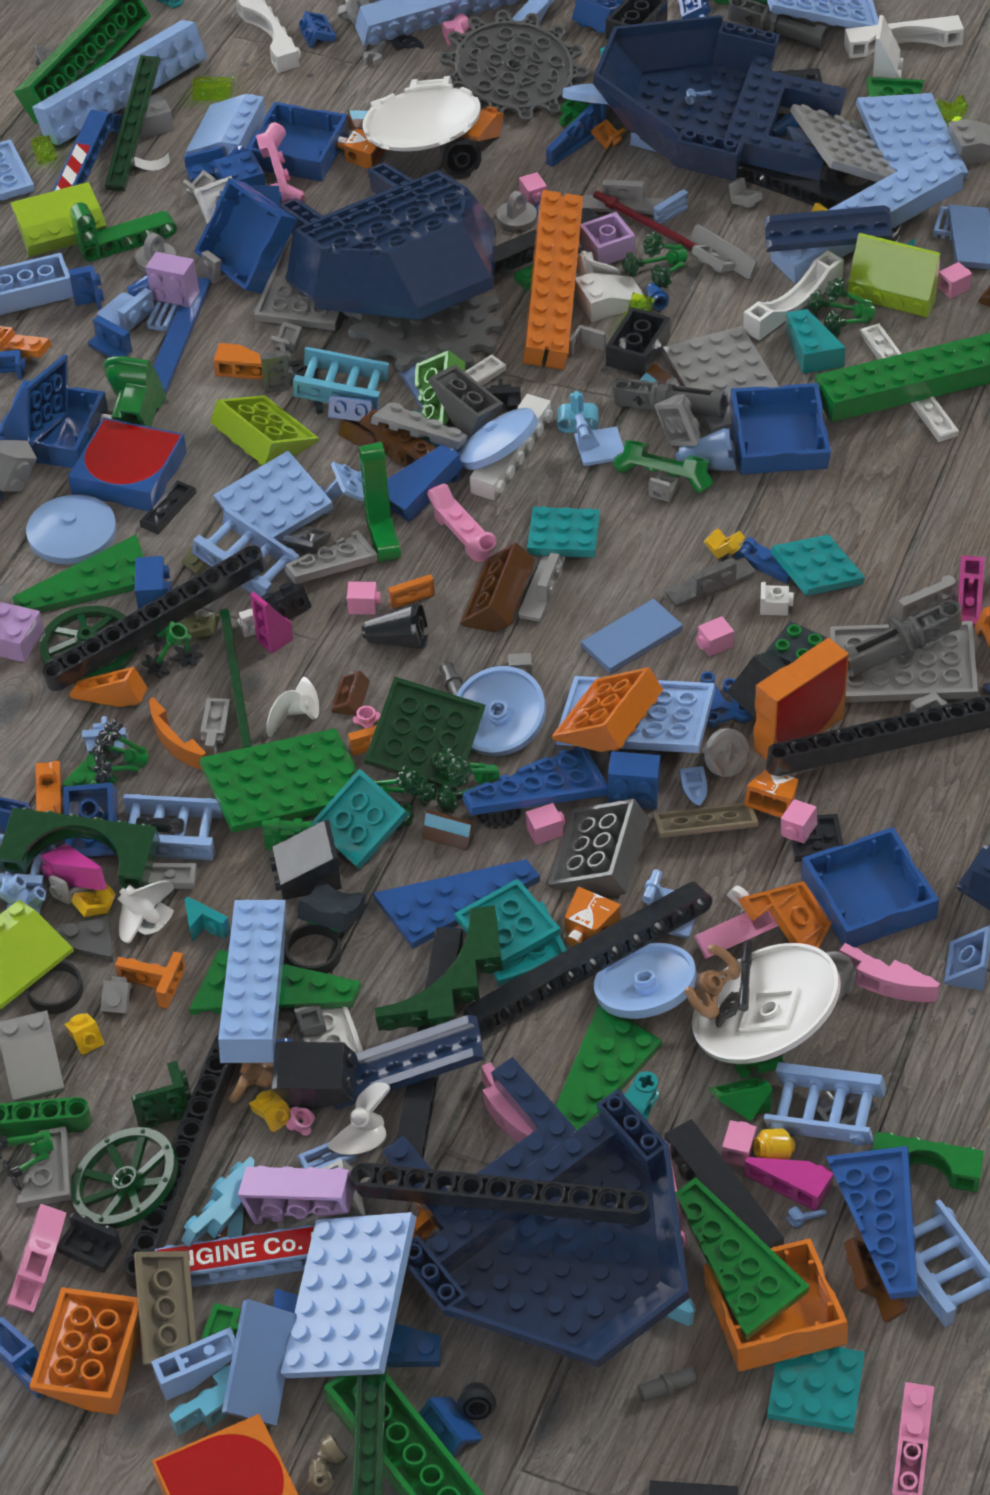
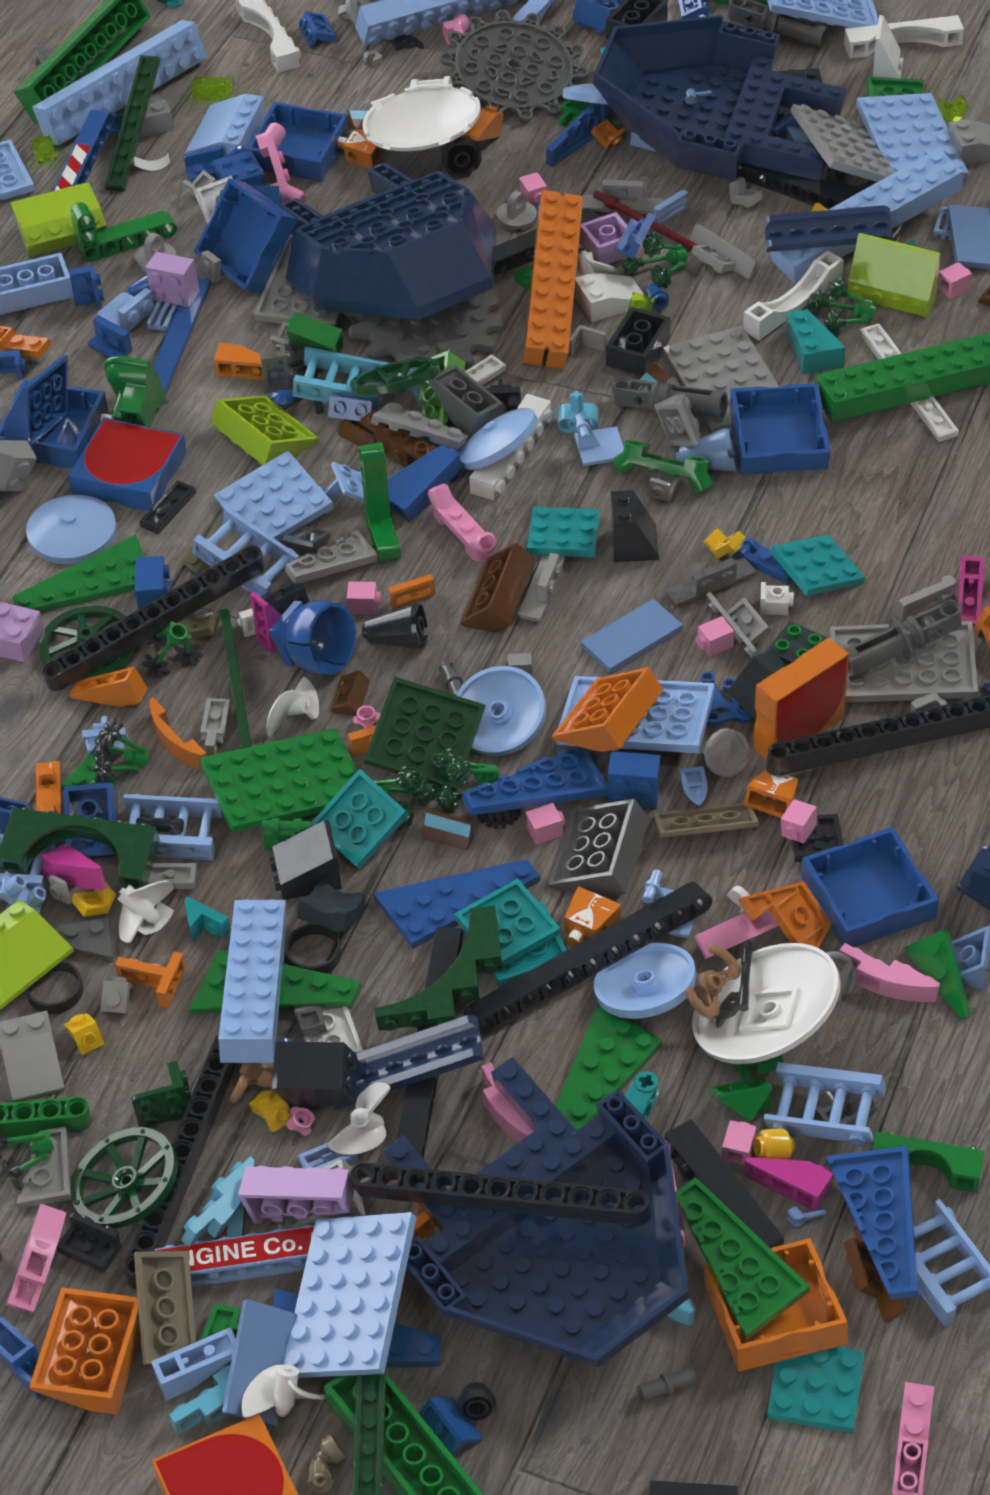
(276, 1388): none -> white piece
(283, 397): none -> blue rock
(309, 332): none -> green brick
(315, 636): none -> blue plate
(397, 382): none -> dark green wheel
(632, 529): none -> black slope
(634, 235): none -> blue bracket
(746, 622): none -> light grey bracket
(938, 960): none -> green wing

